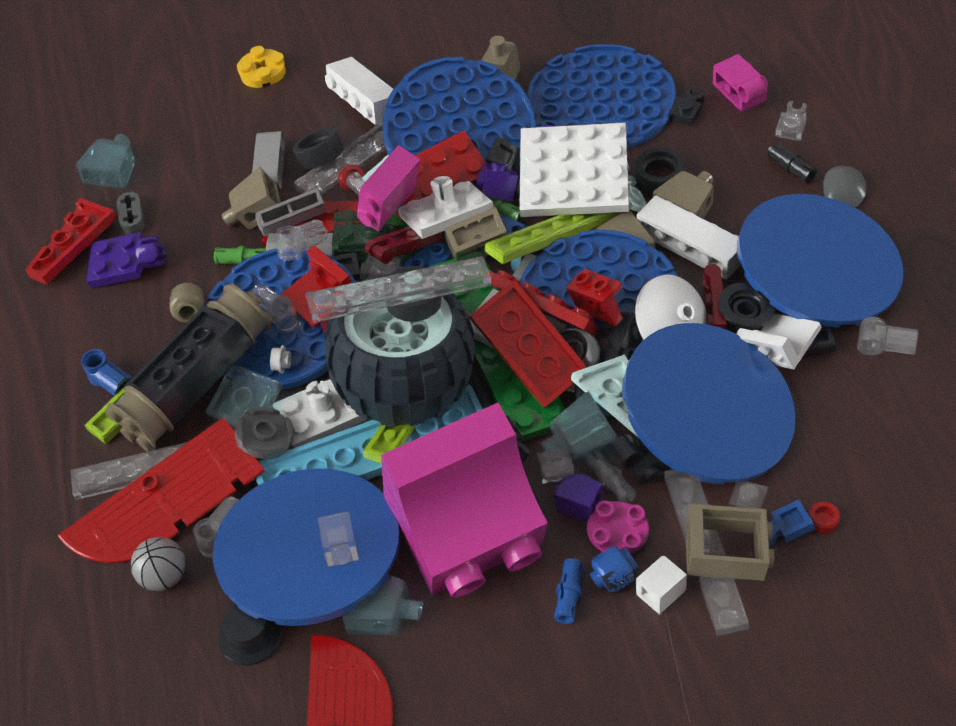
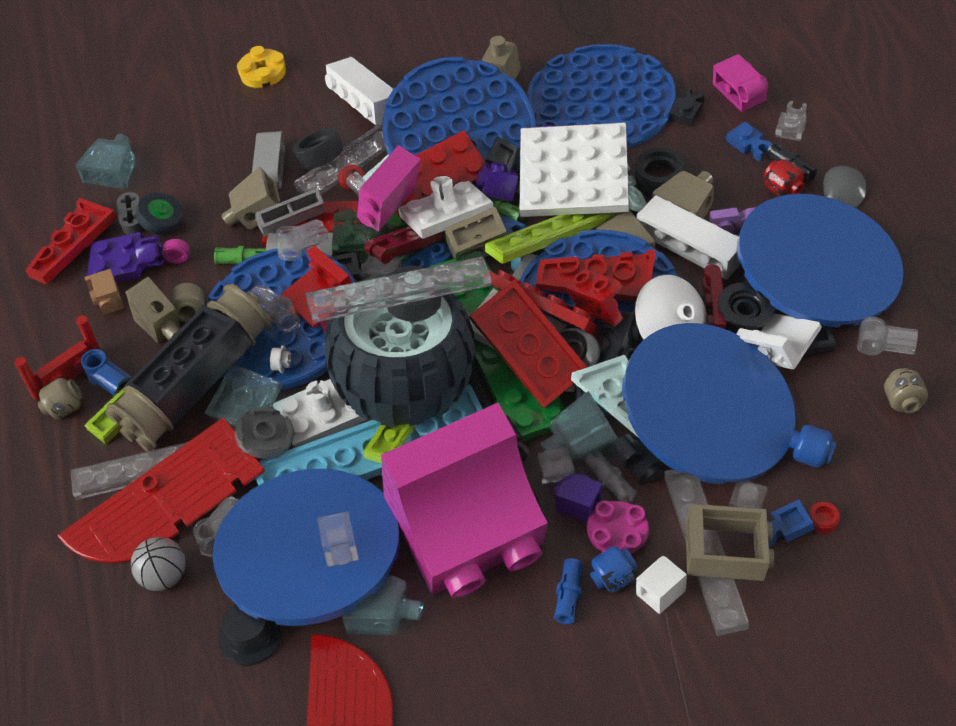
(60, 398): none -> dark tan head
(64, 366): none -> red plate
(104, 291): none -> medium nougat brick
(157, 320): none -> dark tan torso
(159, 213): none -> black wheel
(176, 251): none -> dark pink tile
(628, 269): none -> red wing
(730, 219): none -> medium lavender plate
(747, 139): none -> blue plate
(784, 178): none -> red head
(812, 446): none -> blue head
(905, 390): none -> dark tan head

